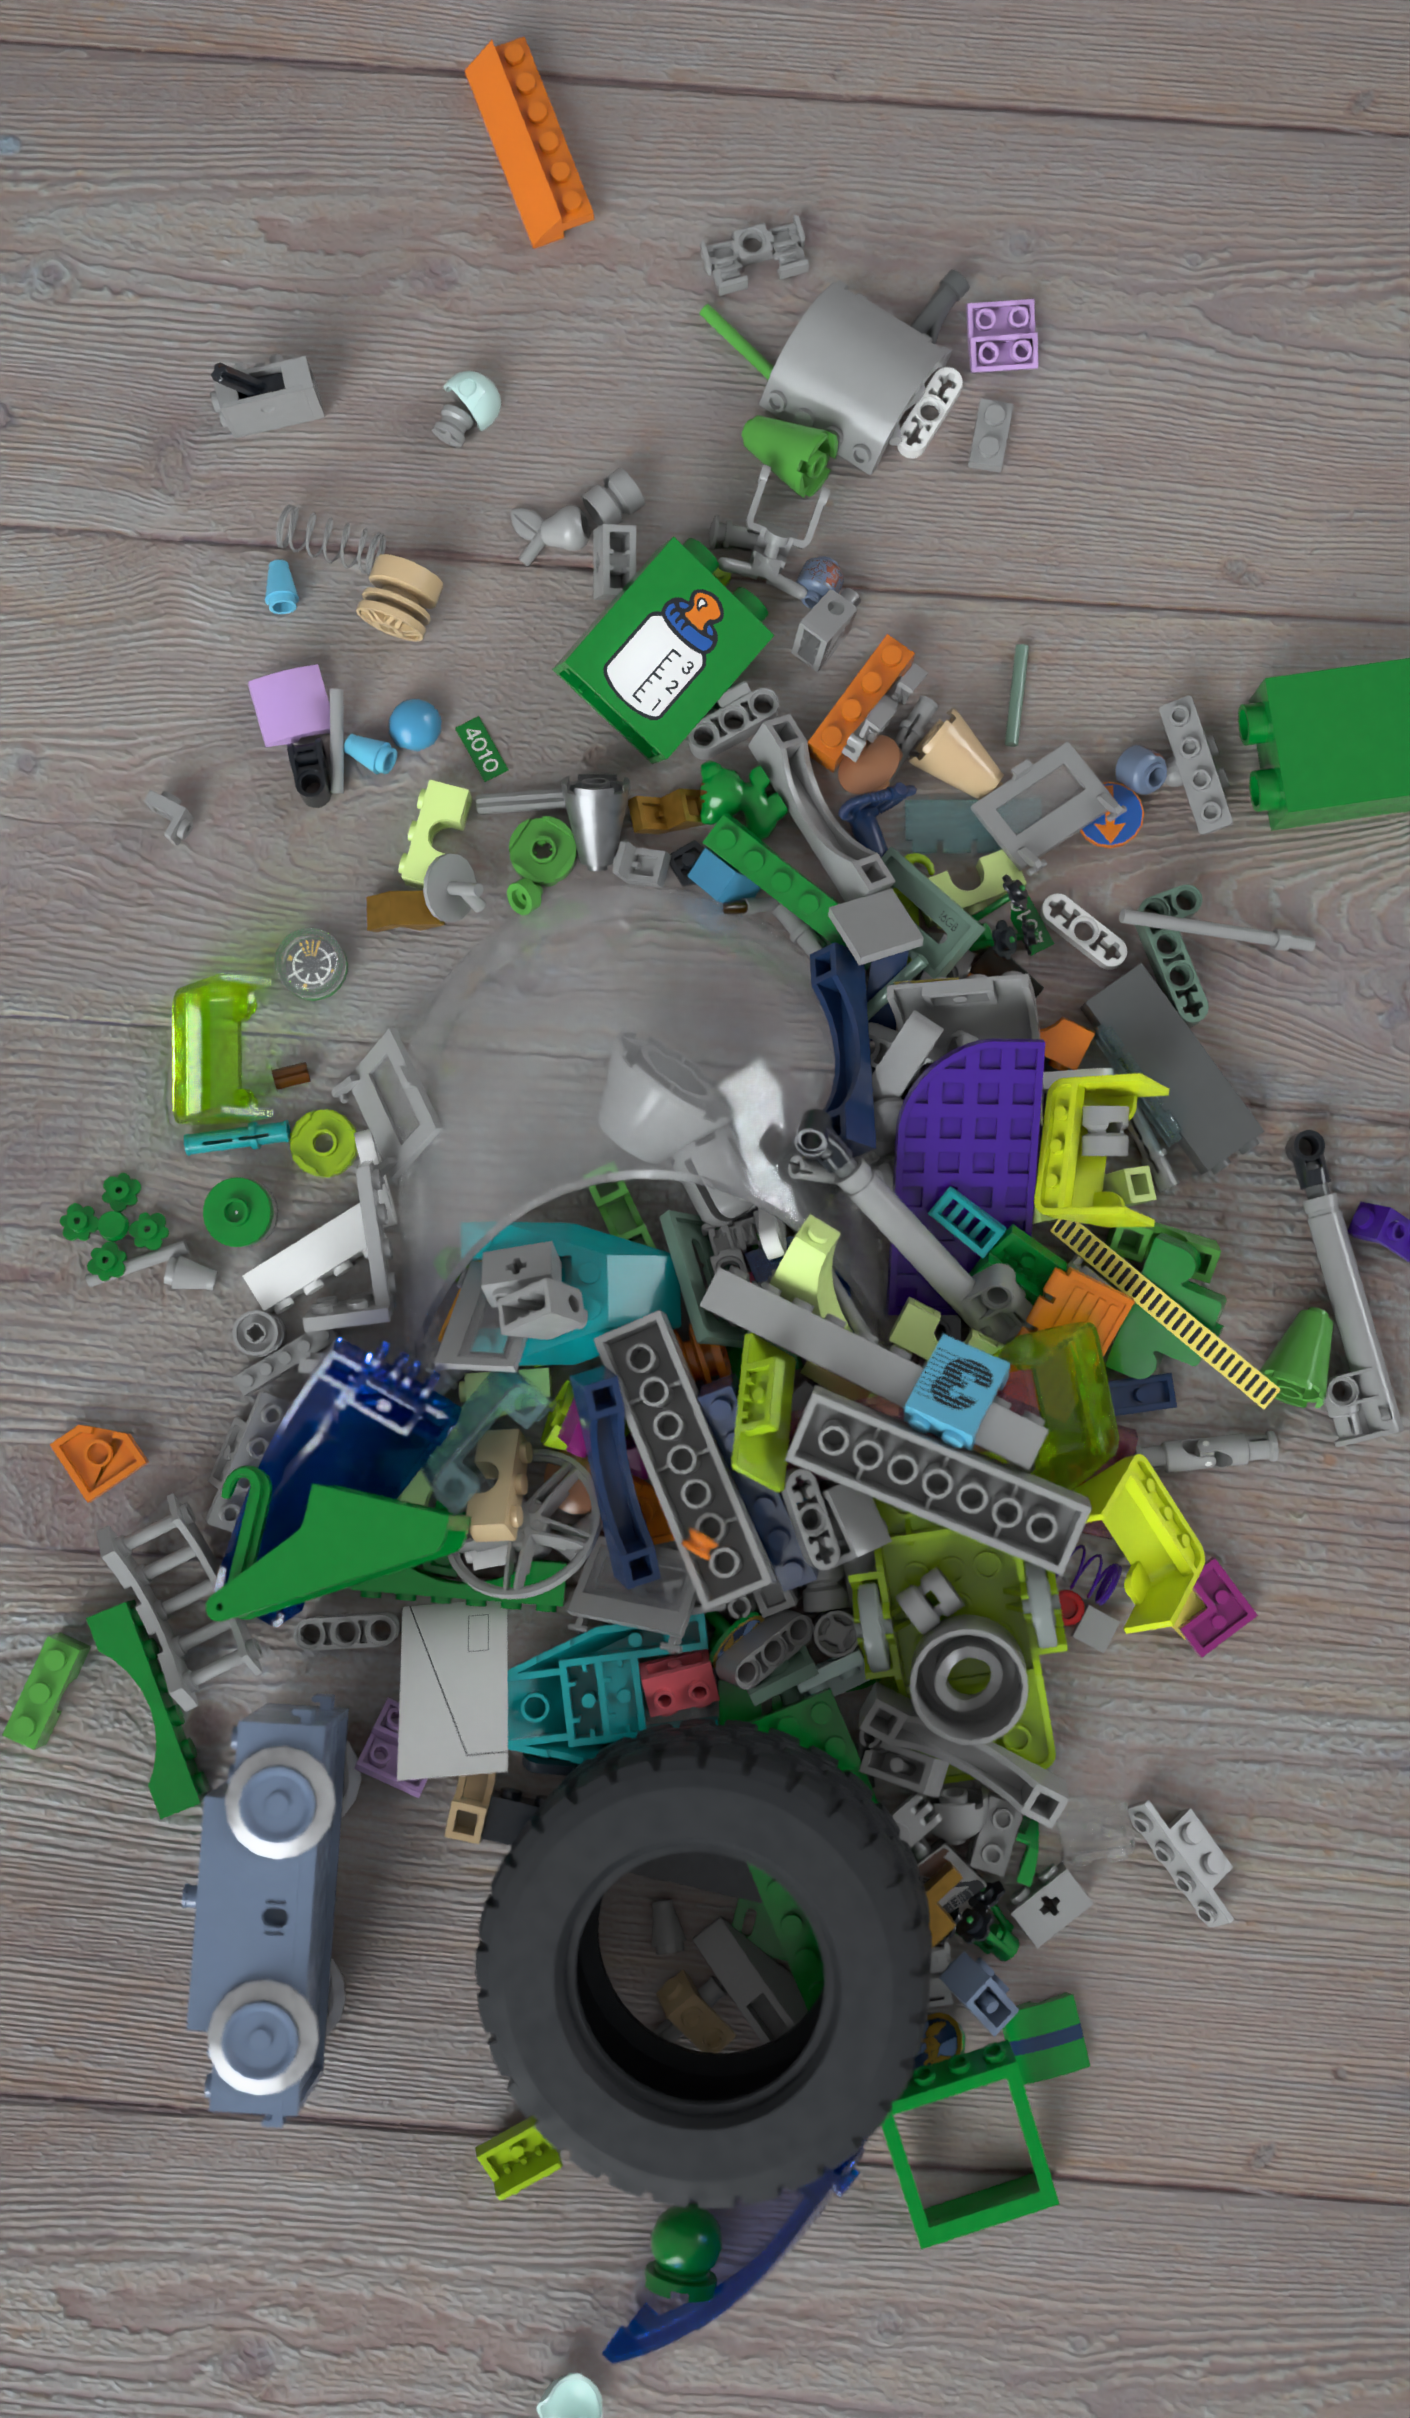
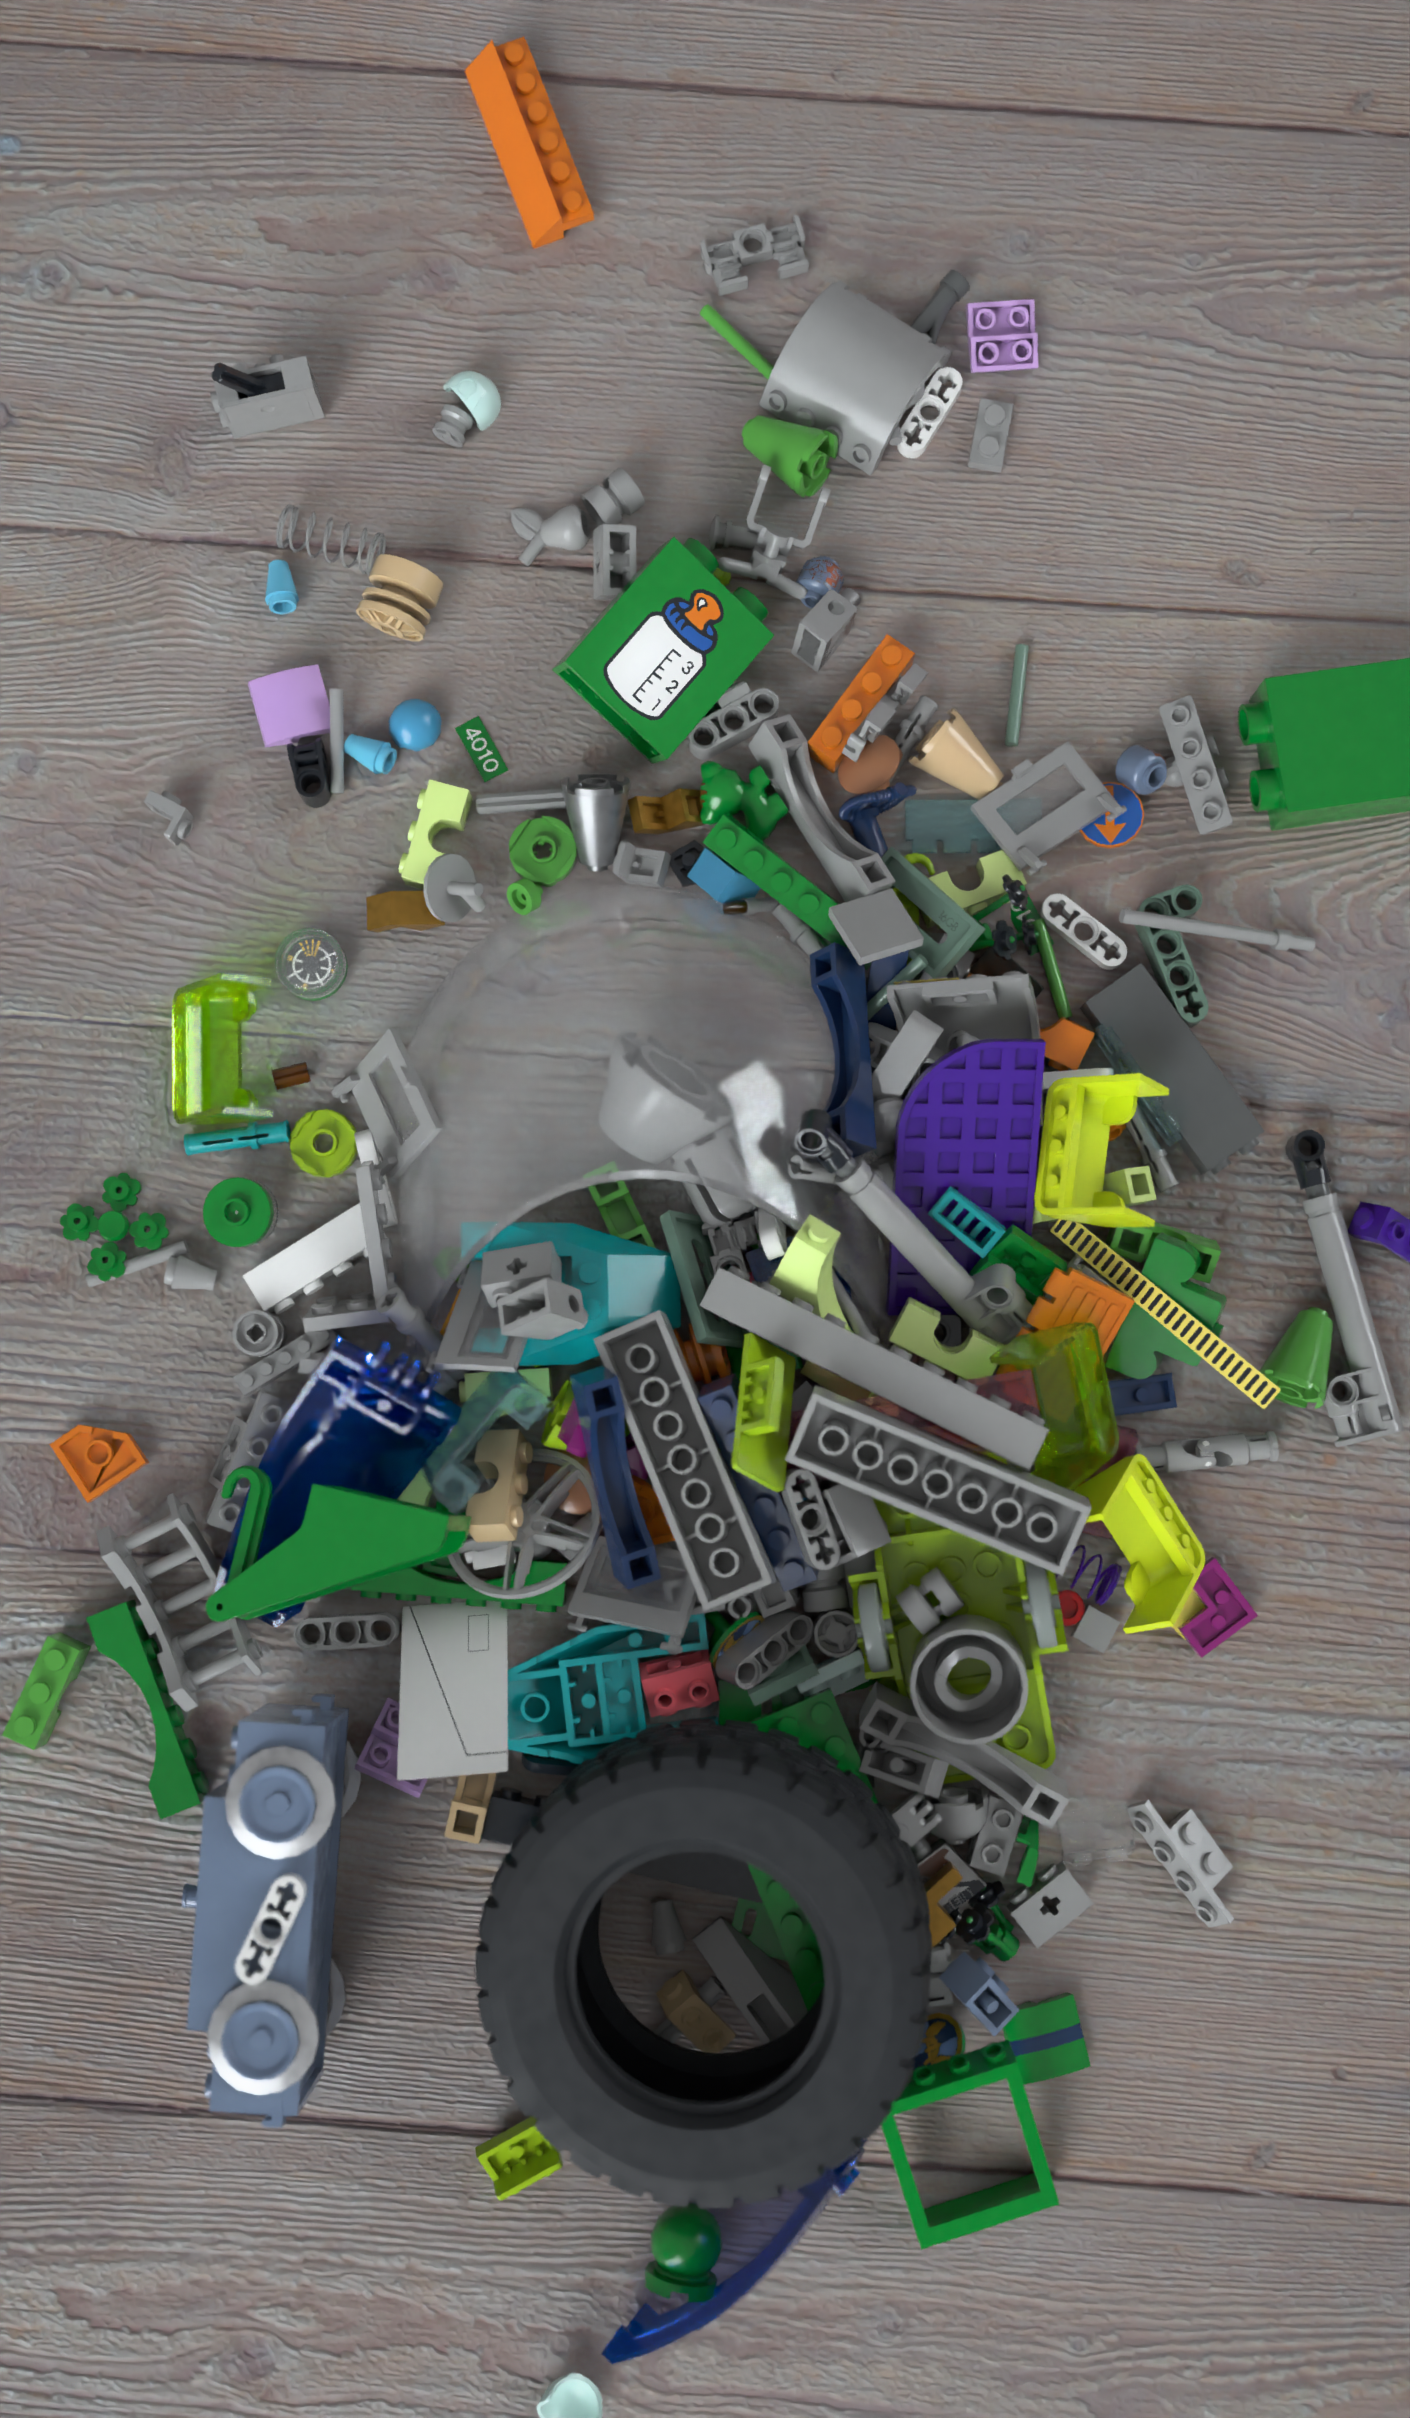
(249, 1950): none -> white beam
(409, 1319): none -> light grey pin
(699, 1543): orange bush -> none
(955, 1392): medium azure panel -> none
(1052, 970): none -> bright green bar
(1105, 1131): light grey wheel -> none

